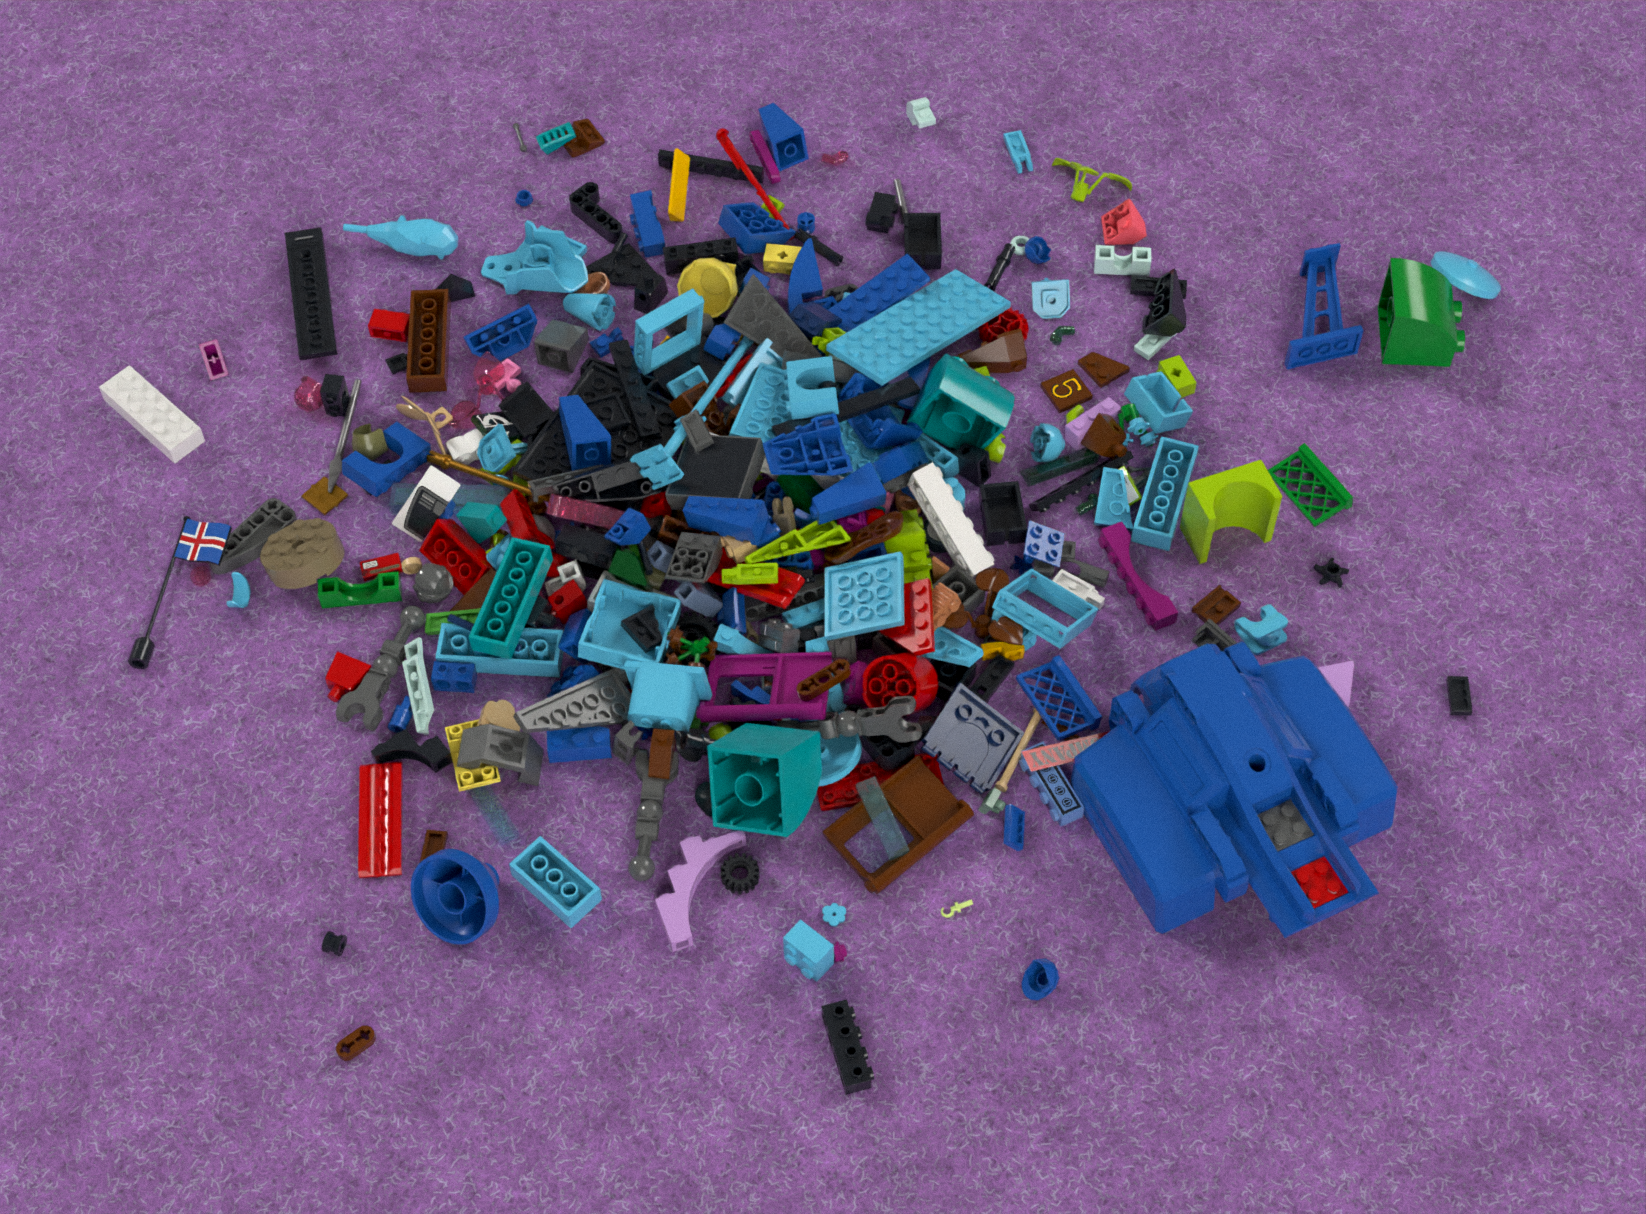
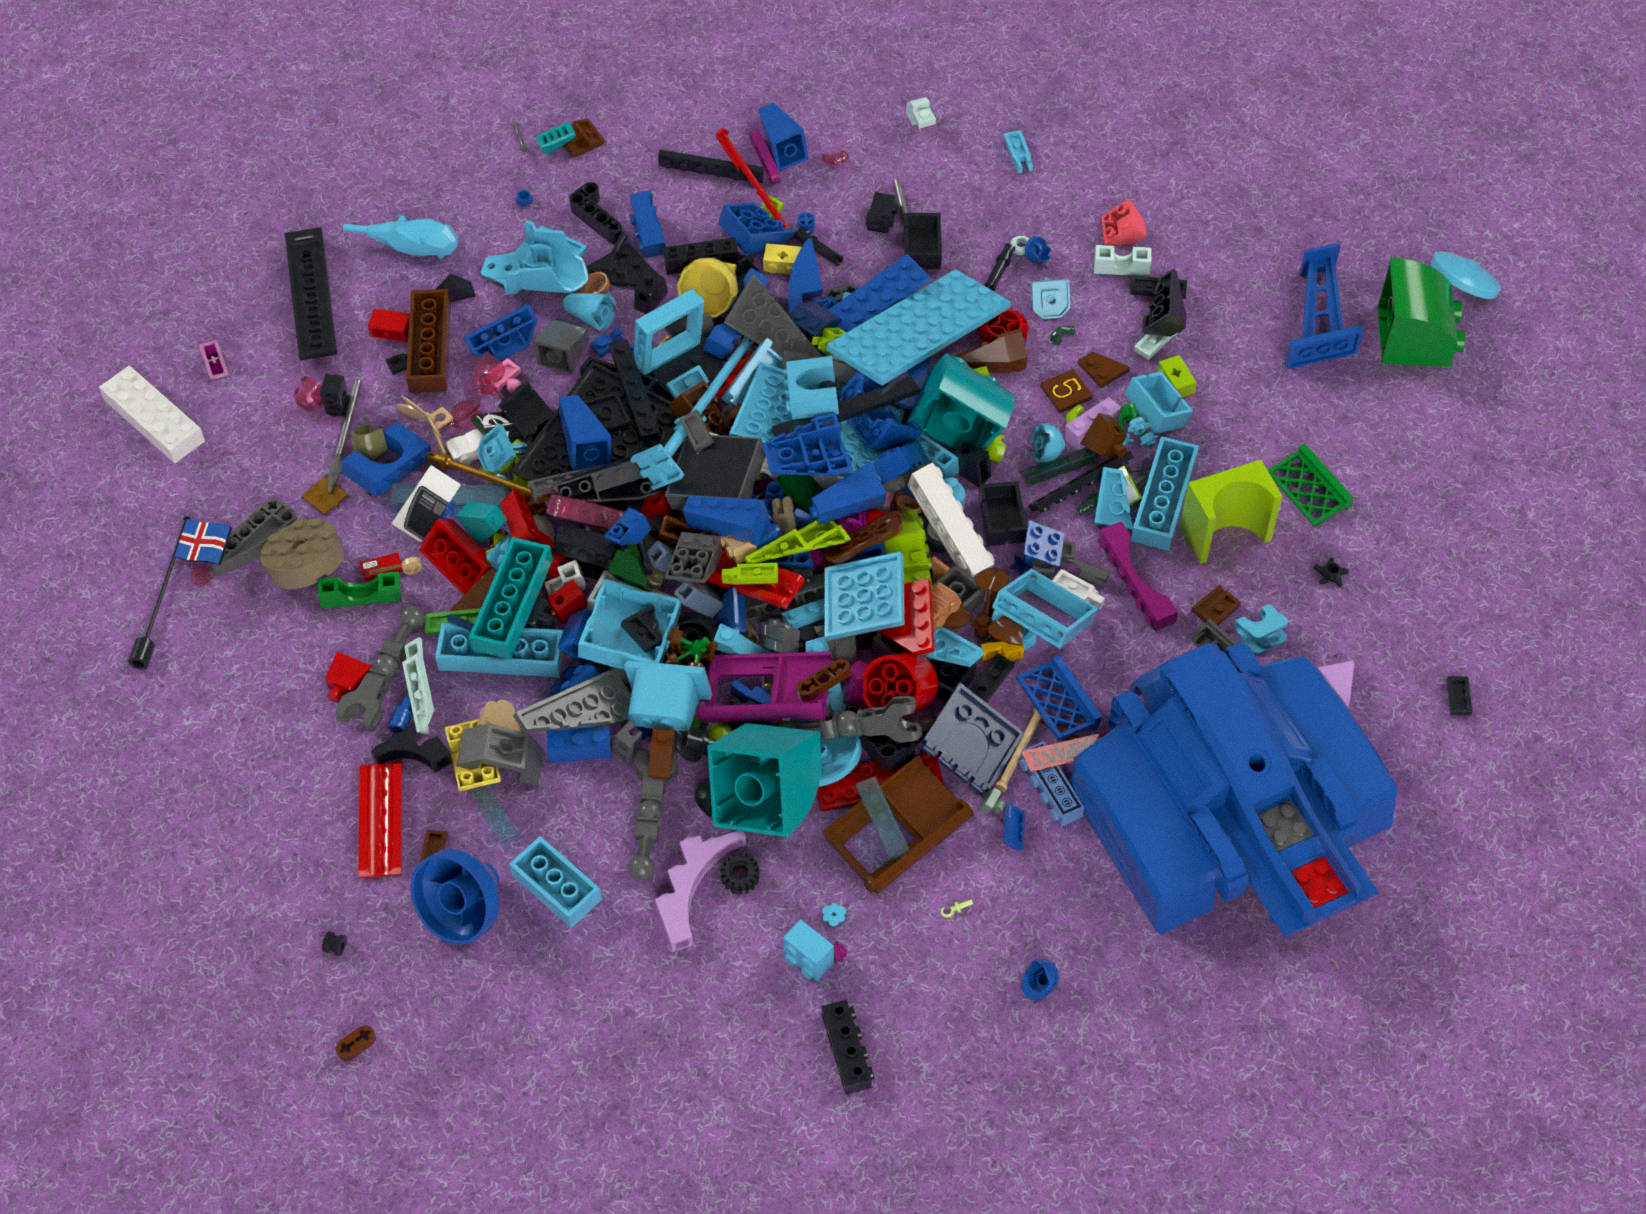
(241, 591): medium azure helmet -> none
(433, 583): dark grey helmet -> none
(454, 677): blue brick -> none
(678, 187): yellow slope -> none
(1080, 188): lime plant -> none

